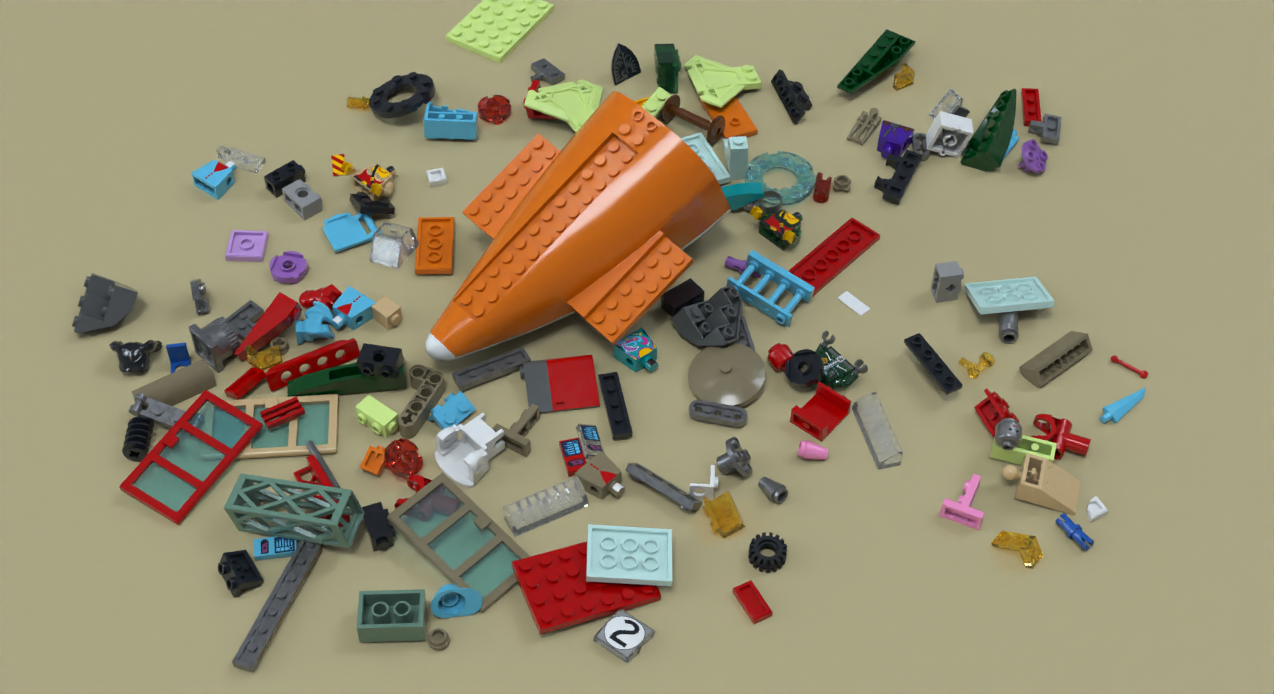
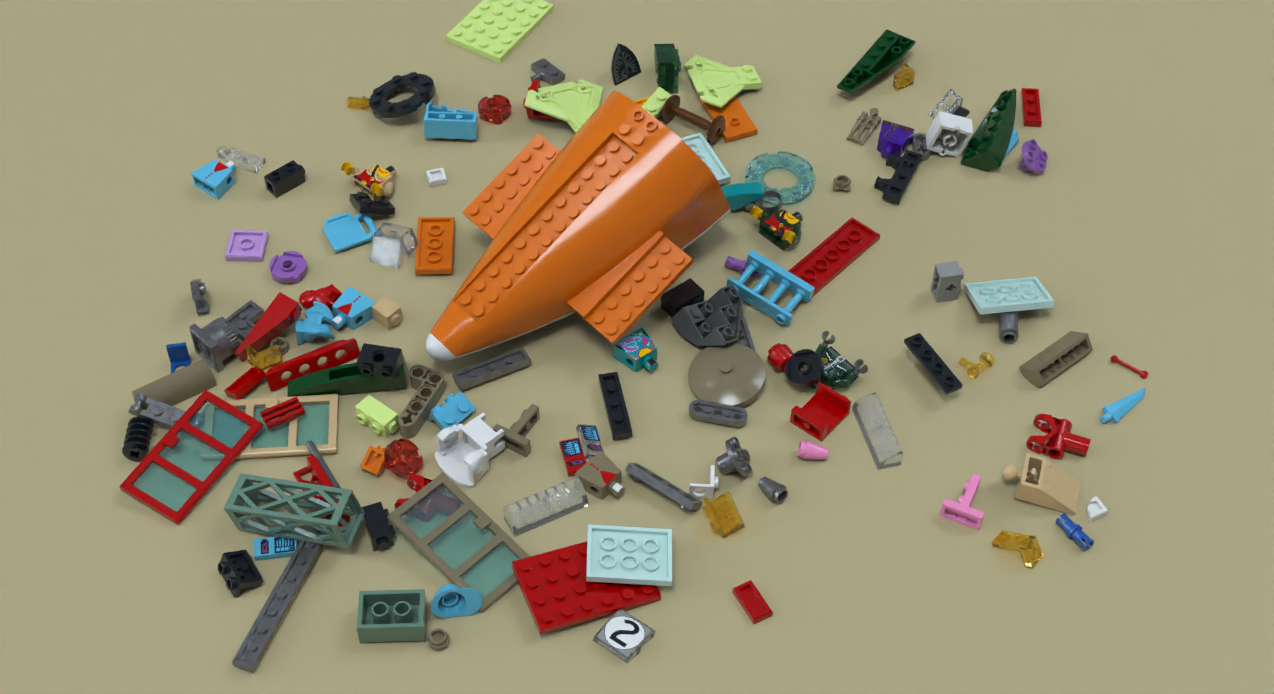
(103, 304): dark grey brick -> none
(138, 352): black hair -> none
(302, 199): light grey brick -> none
(337, 162): sticker -> none
(561, 383): red door -> none
(736, 156): light aqua arch -> none
(765, 562): black tyre -> none
(792, 96): black bracket -> none
(821, 188): clear red hinge -> none
(853, 303): white sticker -> none
(993, 410): red bracket -> none
(1008, 434): flat silver head -> none
(1028, 445): yellowish green brick -> none
(1048, 128): flat silver hinge -> none

